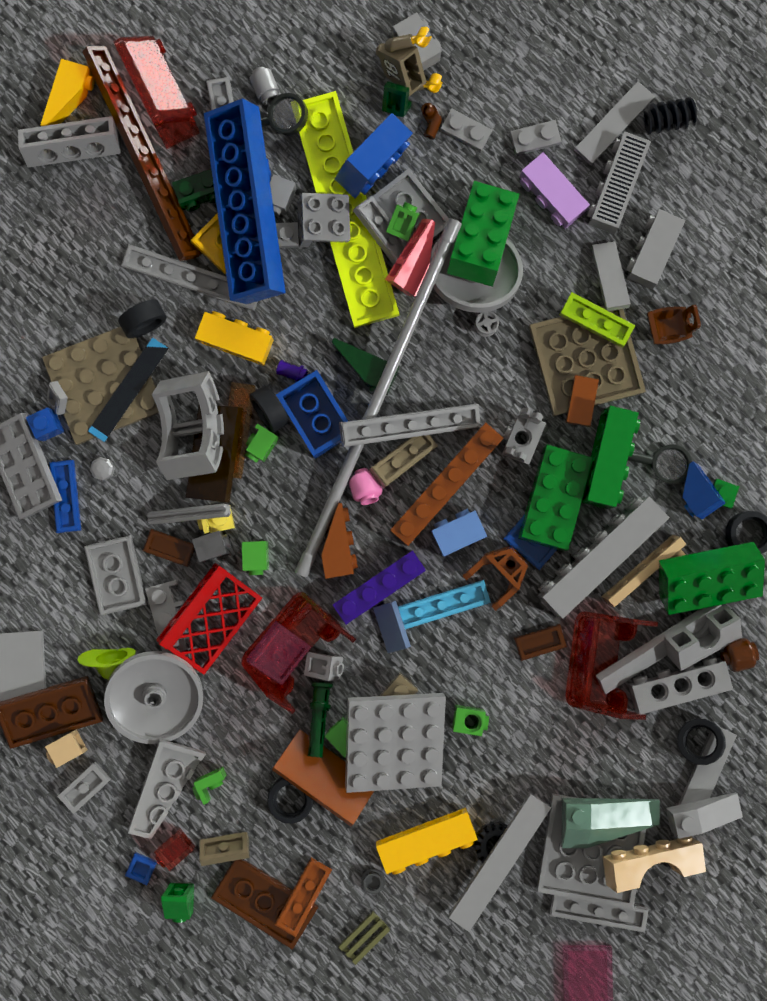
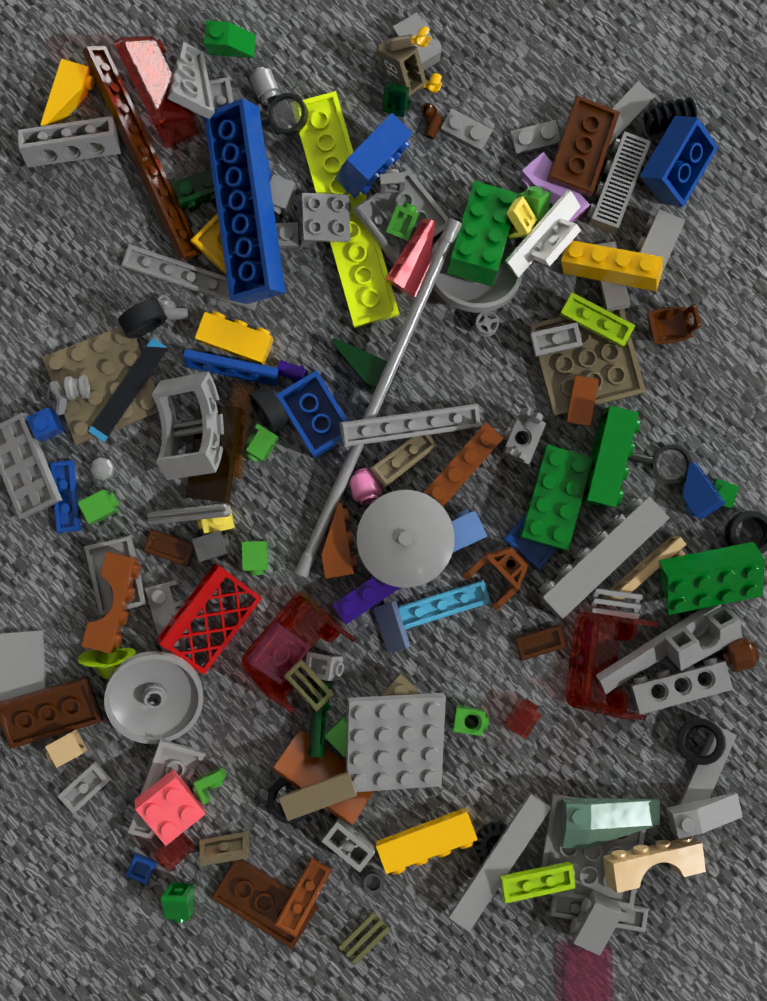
(77, 387): none -> light grey wheel
(99, 506): none -> bright green brick
(120, 574): none -> dark orange arch
(169, 807): none -> coral brick
(171, 311): none -> light grey arm
(191, 83): none -> light grey wing
(228, 40): none -> green slope
(231, 367): none -> blue tile
(318, 795): none -> dark tan tile
(323, 700): none -> olive tile
(348, 844): none -> light grey brick
(392, 181): none -> light grey plate
(405, 538): none -> light grey dish
(521, 217): none -> light yellow bracket
(523, 718): none -> clear red brick
(537, 200): none -> bright green brick
(537, 882): none -> lime plate
(548, 237): none -> white bracket
(556, 339): none -> light grey plate
(583, 146): none -> reddish brown tile
(595, 922): none -> light grey brick
(612, 265): none -> yellow brick
(635, 605): none -> light grey tile
(679, 161): none -> blue brick

